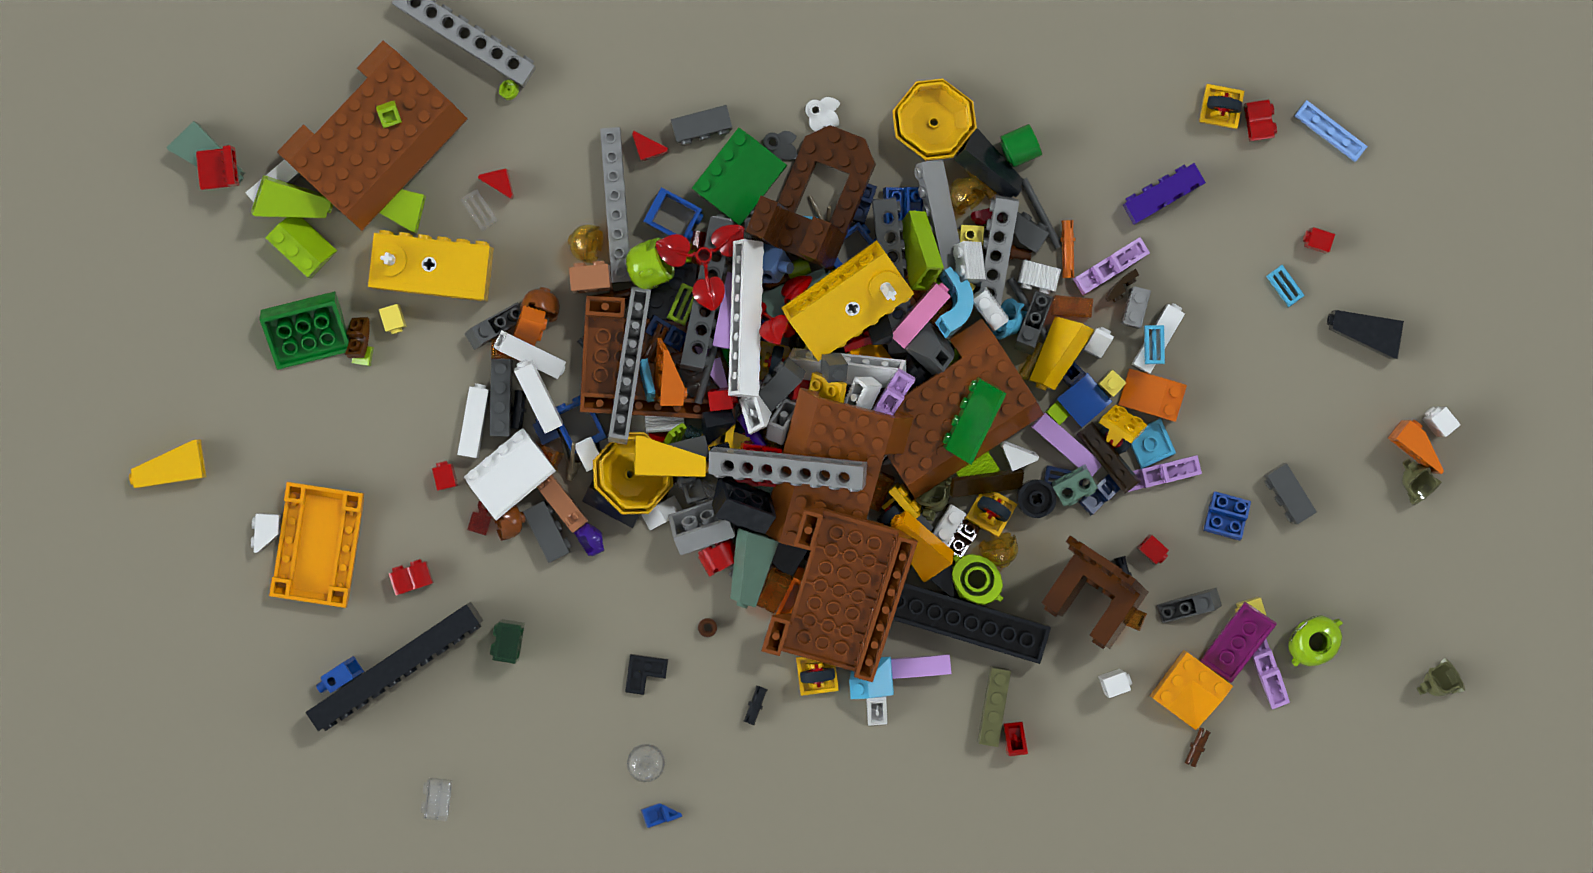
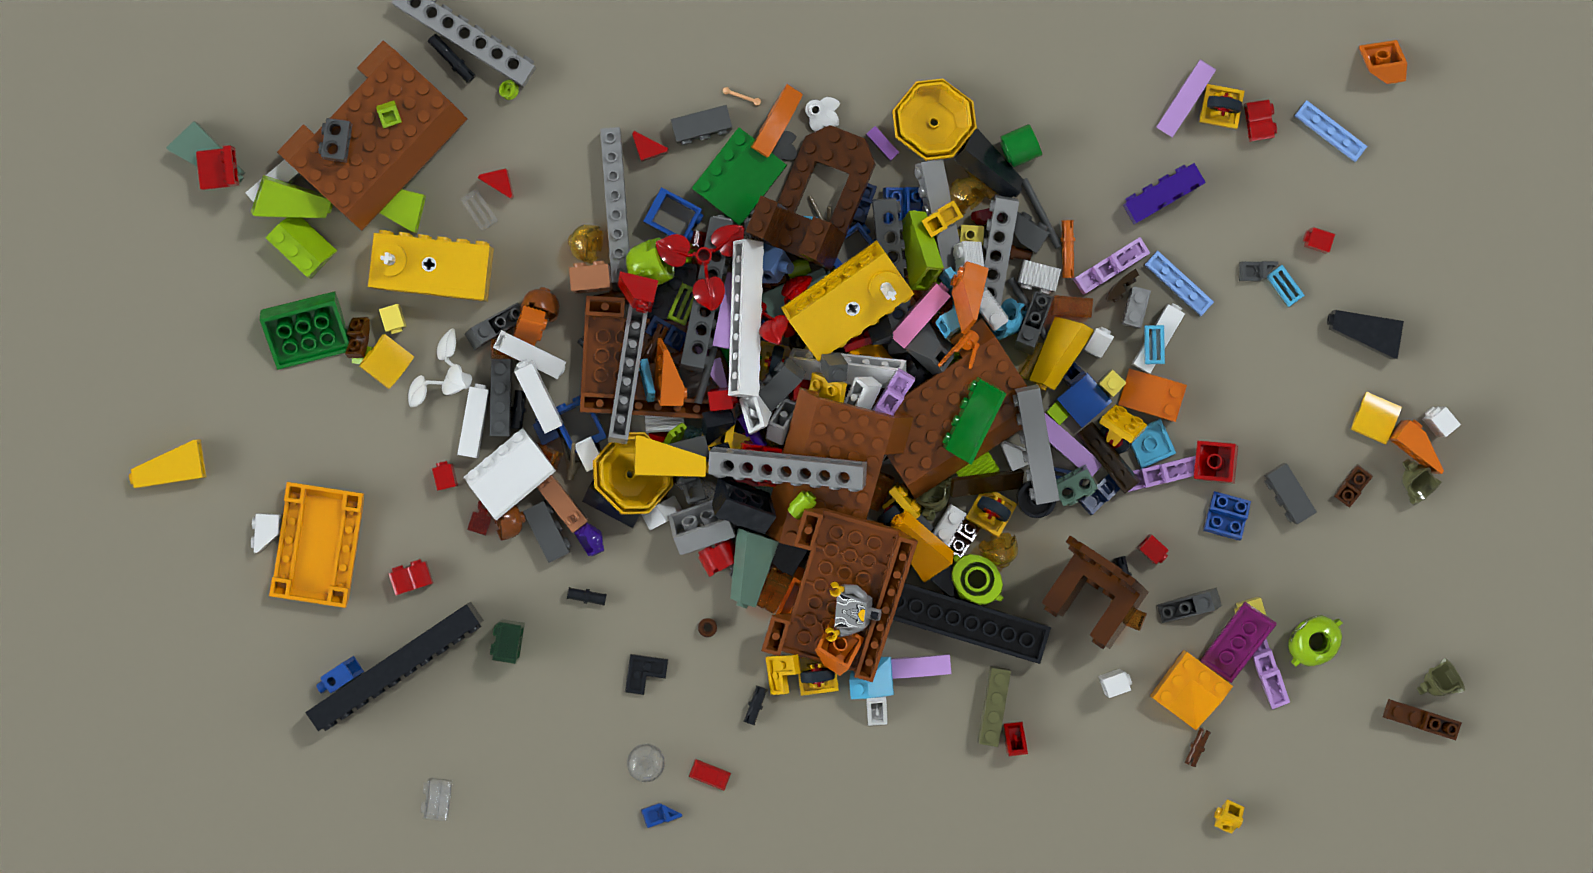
(341, 140): none -> dark grey brick
(386, 361): none -> yellow slope
(455, 378): none -> white plant
(458, 65): none -> black pin
(586, 596): none -> black pin
(638, 291): none -> red slope
(710, 774): none -> red tile
(756, 101): none -> light nougat hinge
(777, 120): none -> orange slope
(778, 669): none -> yellow plate
(803, 501): none -> lime brick
(839, 653): none -> orange slope
(852, 610): none -> light grey torso
(882, 143): none -> medium lavender piece
(941, 218): none -> yellow slope
(967, 342): none -> orange plant
(968, 293): none -> orange slope
(1037, 445): none -> light grey brick
(1179, 283): none -> light blue tile
(1186, 98): none -> lavender slope
(1216, 461): none -> red slope
(1229, 816): none -> yellow brick
(1255, 270): none -> dark grey slope
(1353, 485): none -> reddish brown slope
(1376, 418): none -> yellow slope
(1385, 61): none -> orange slope
(1422, 719): none -> reddish brown slope

